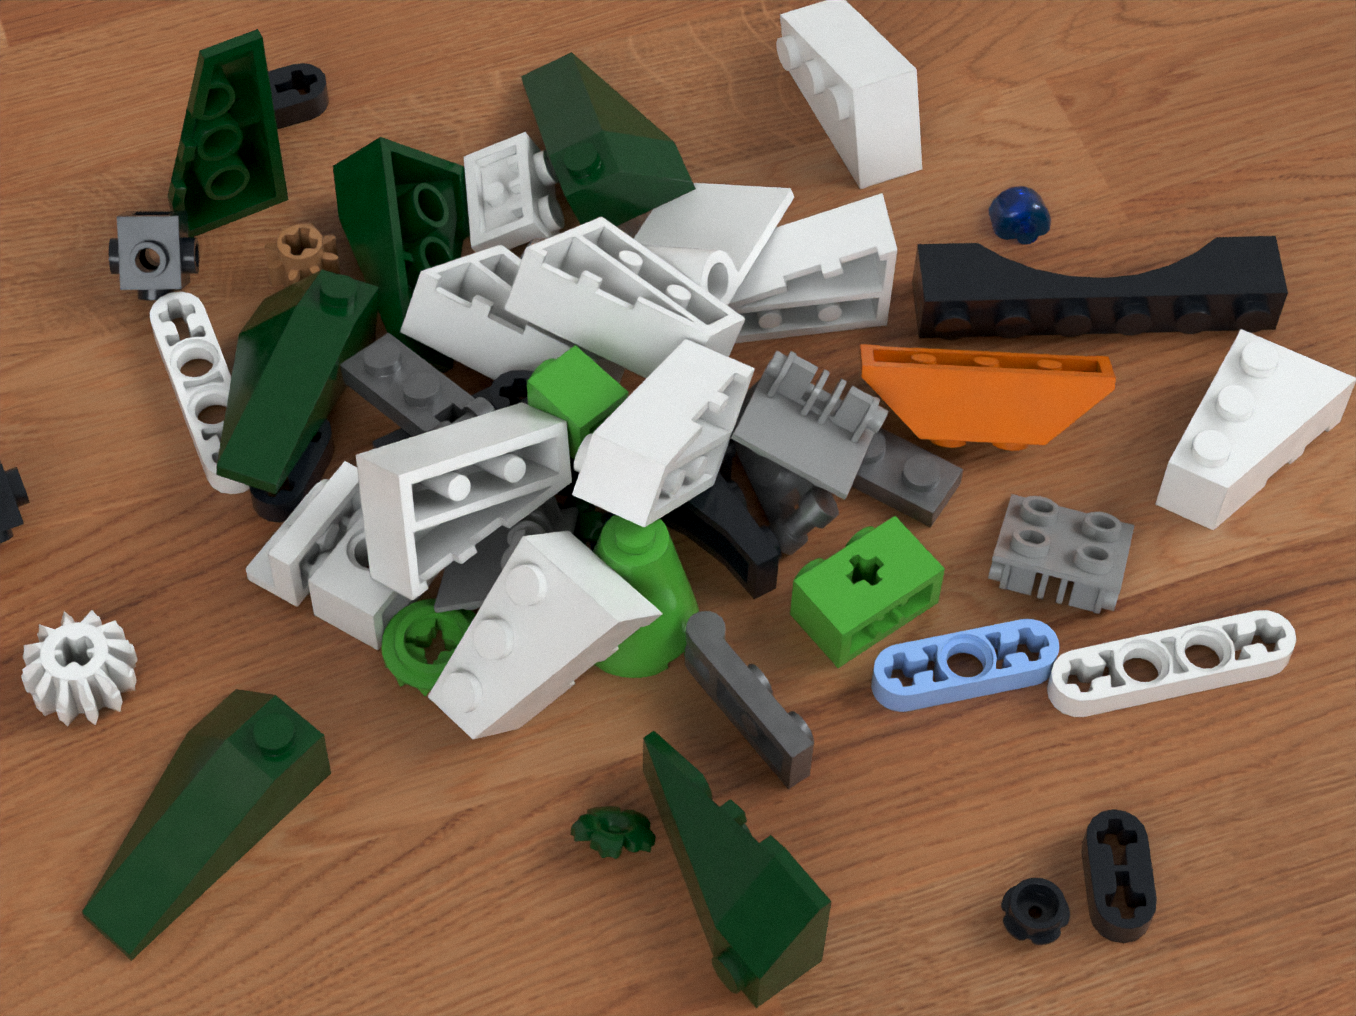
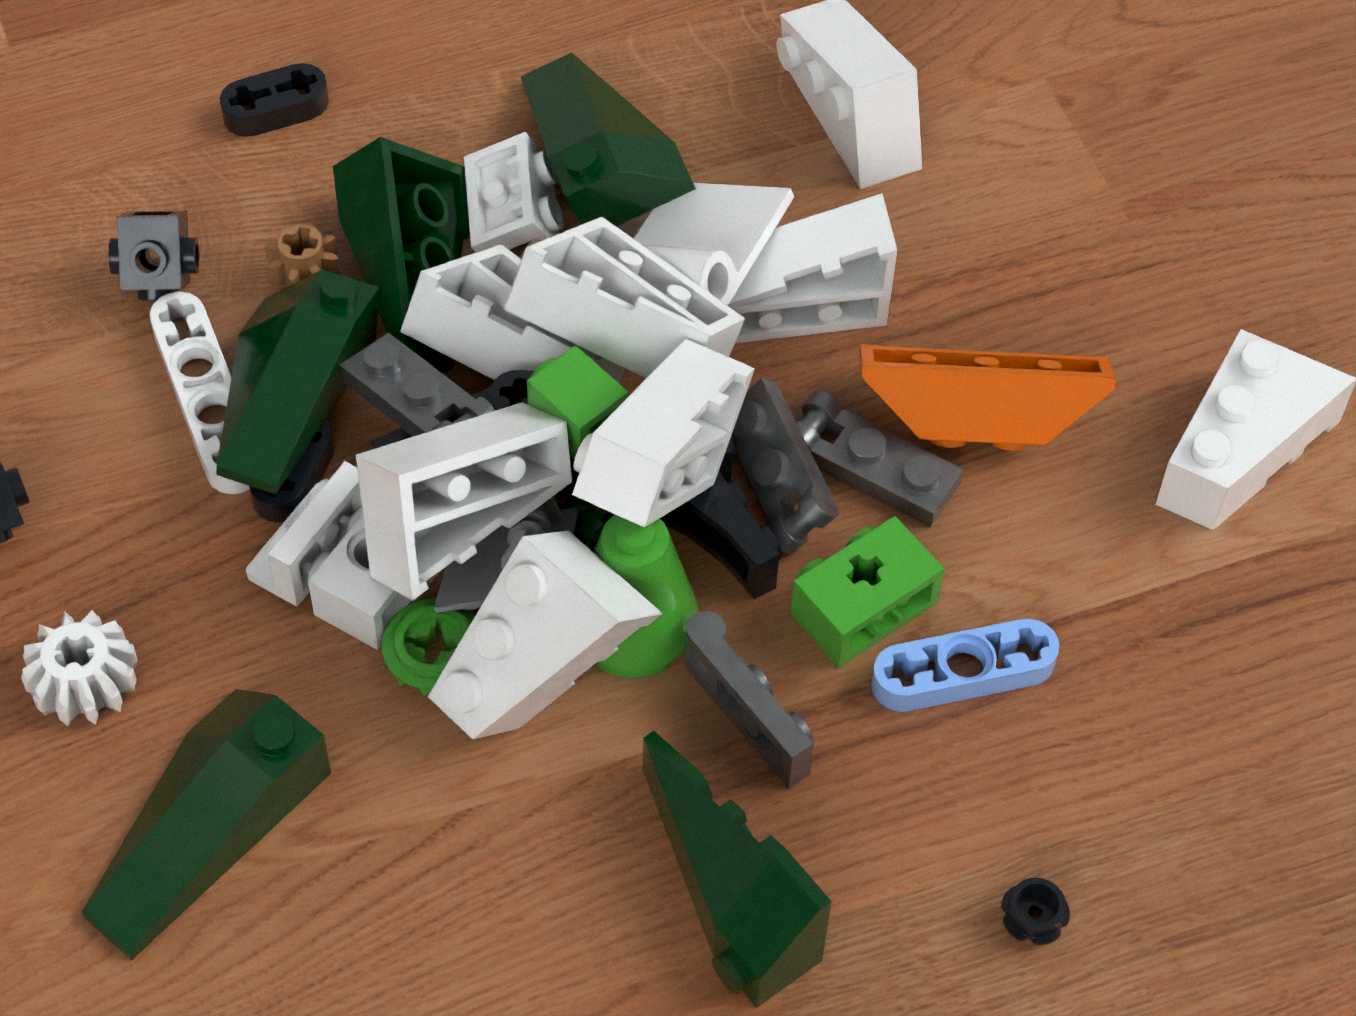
(229, 139): dark green wedge -> none
(611, 830): dark green plant -> none
(807, 426): light grey hinge -> none
(980, 294): black arch -> none
(1019, 215): clear blue piece -> none
(1065, 545): light grey hinge -> none
(1133, 874): black beam -> none
(1175, 672): white beam -> none

